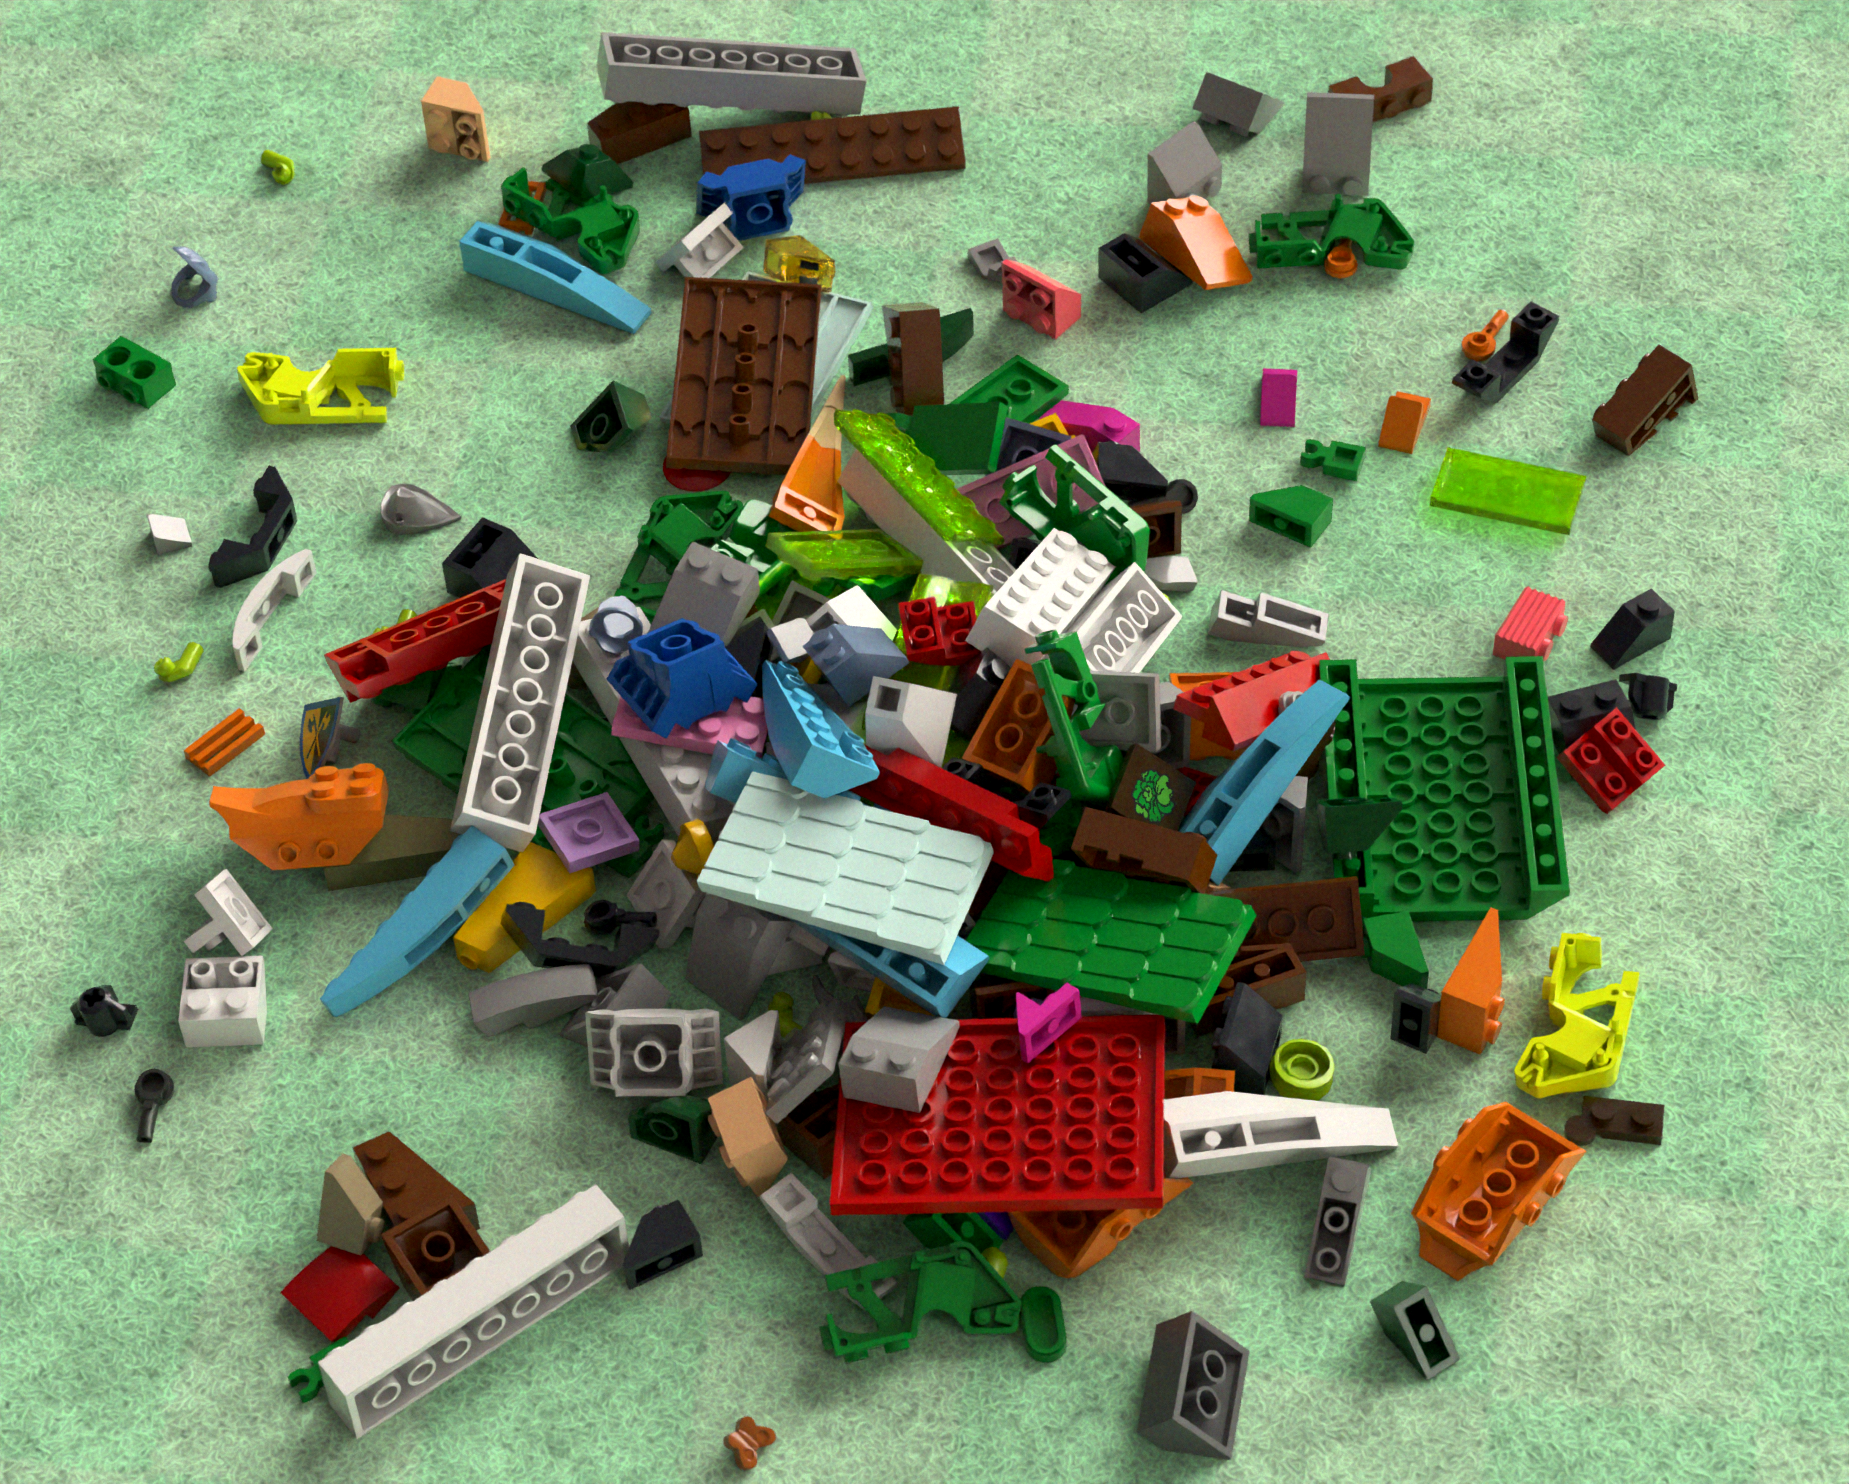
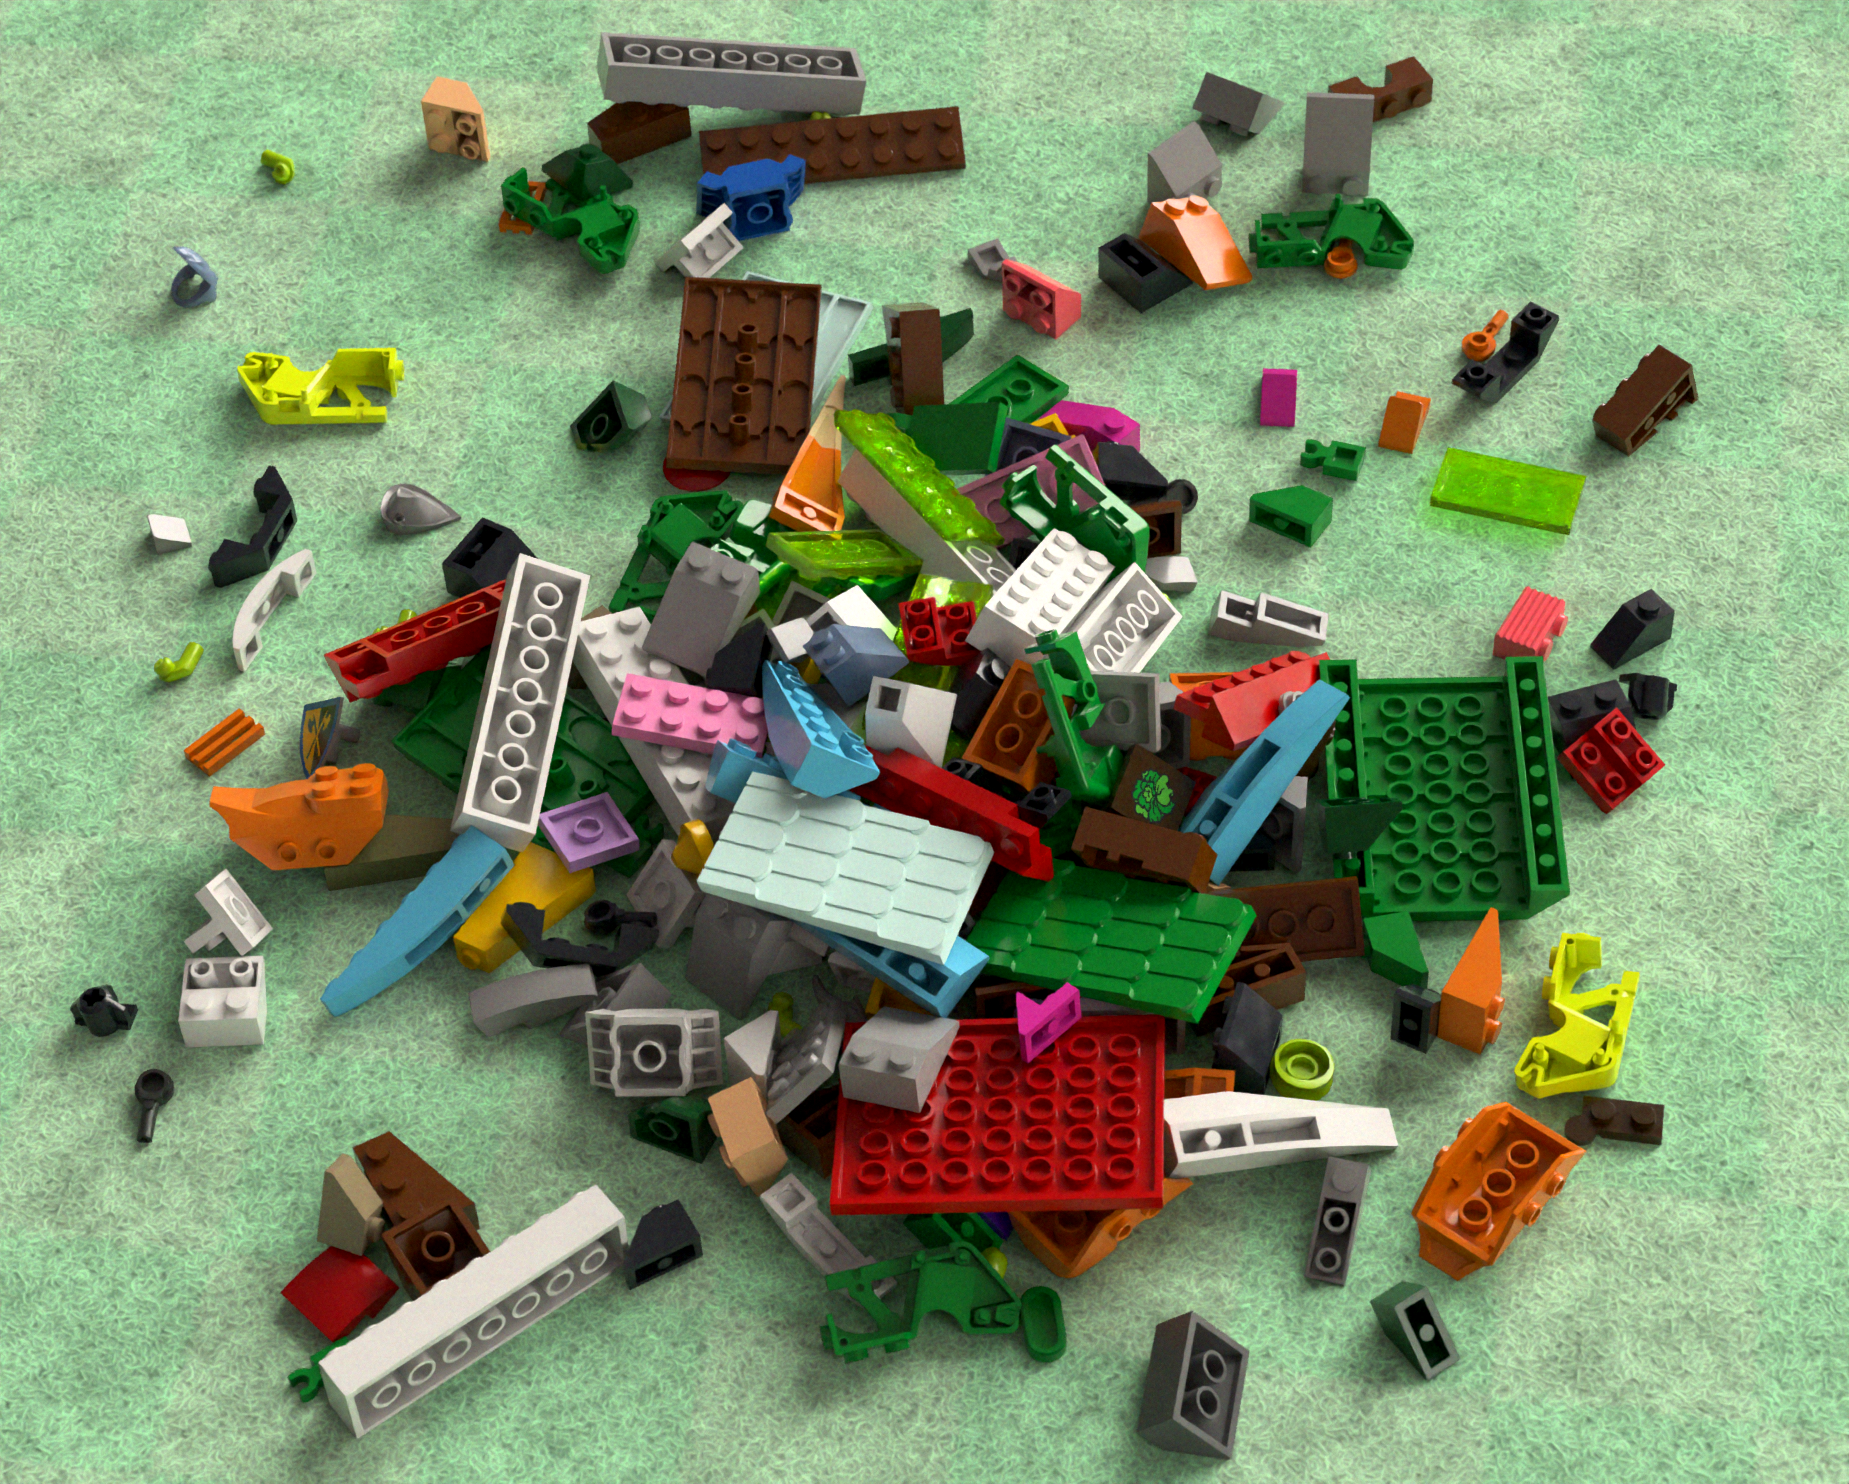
(134, 372): green brick -> none
(548, 275): medium azure wedge -> none
(615, 625): sand blue piece -> none
(679, 676): blue slope -> none
(747, 1440): dark orange piece -> none
(798, 261): clear yellow slope -> none

